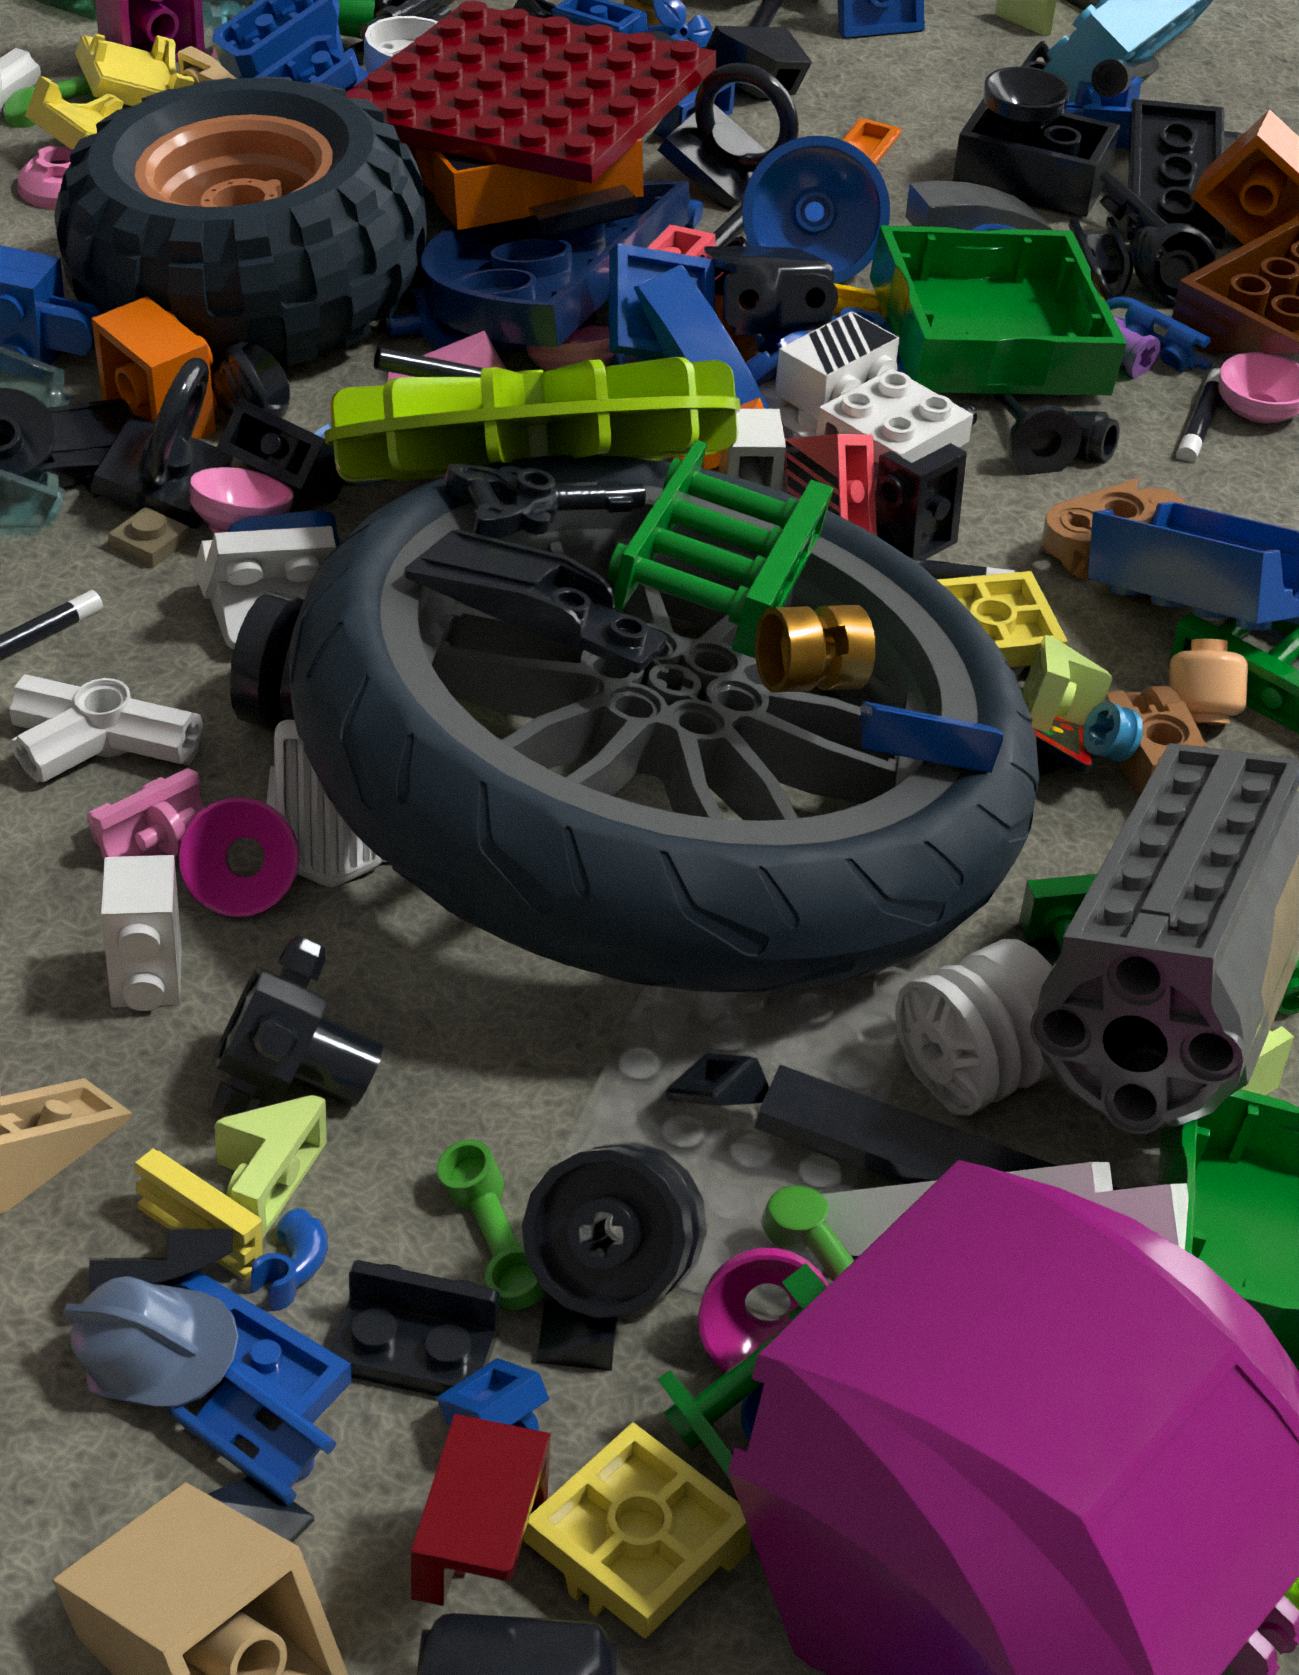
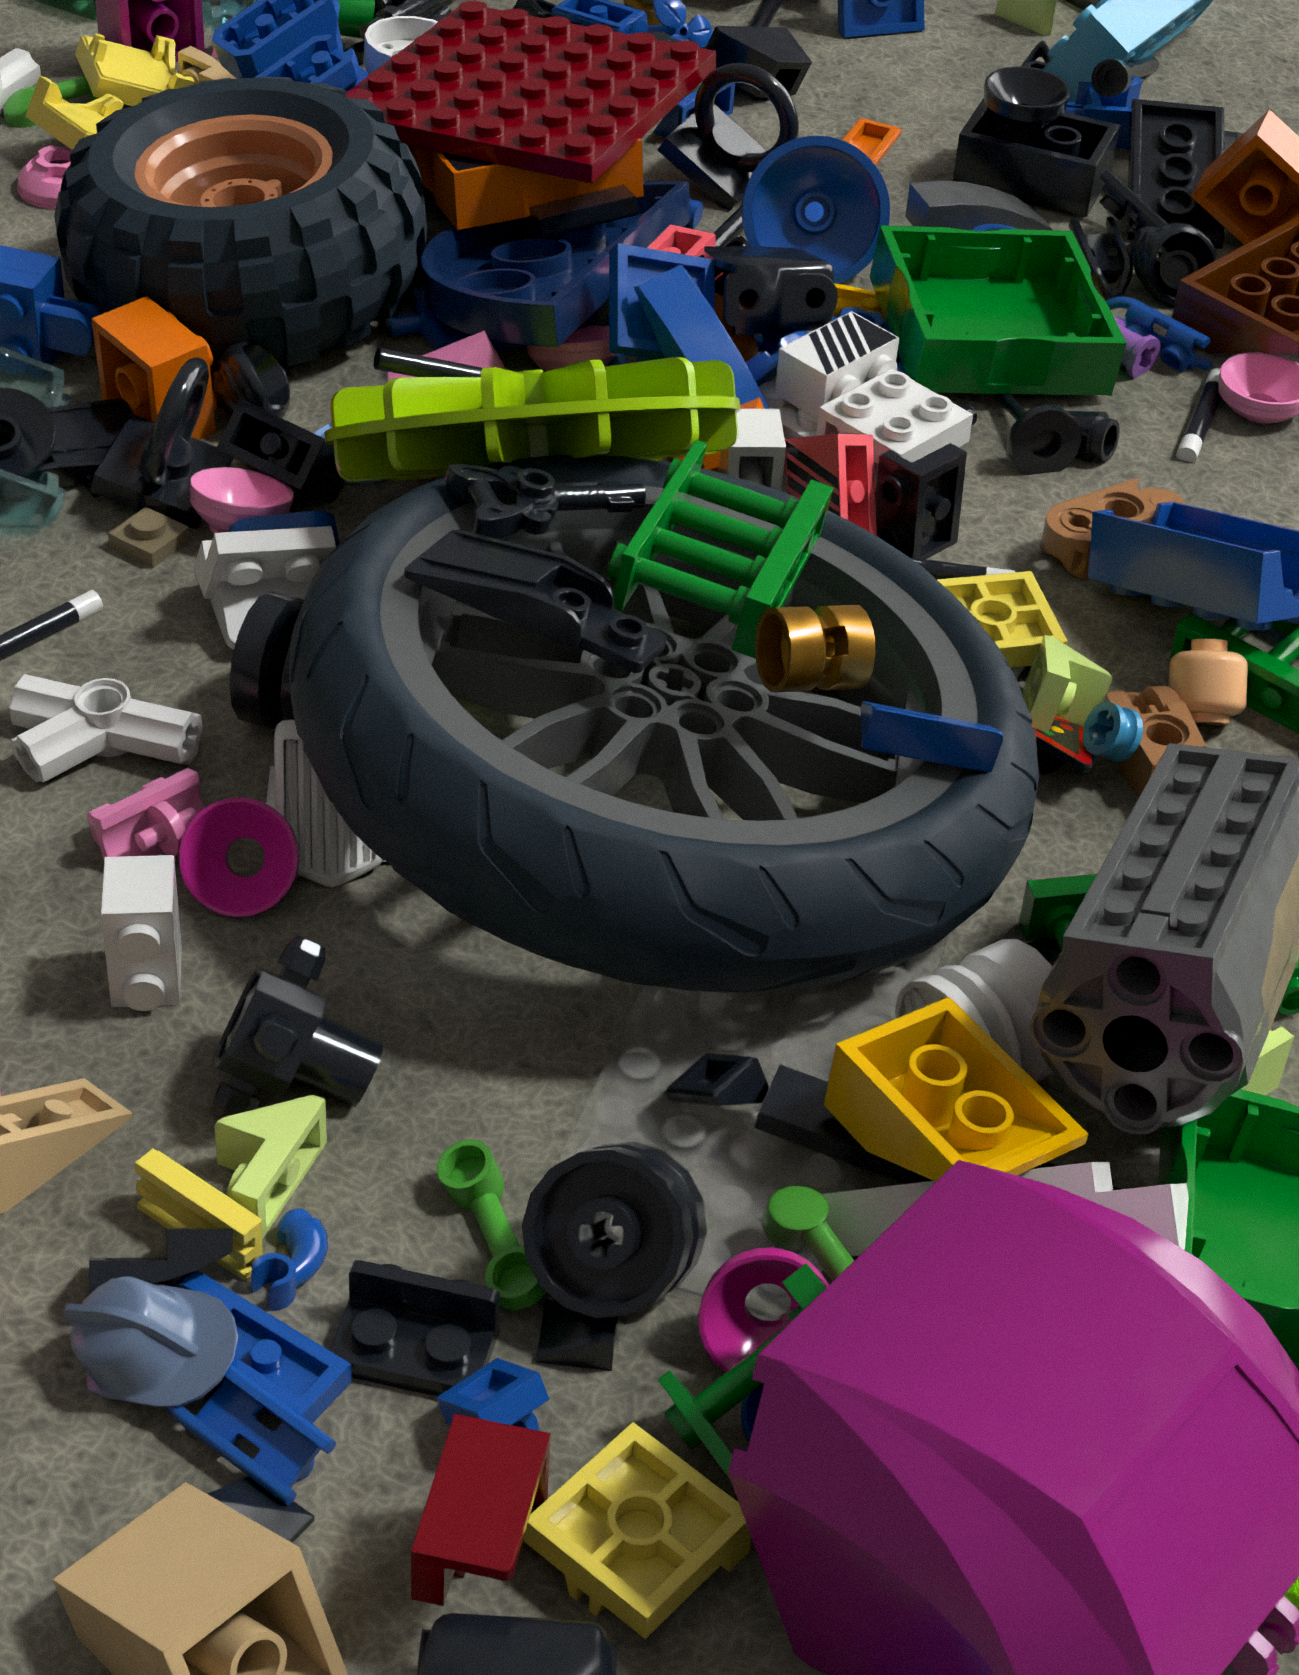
(944, 1093): none -> yellow slope

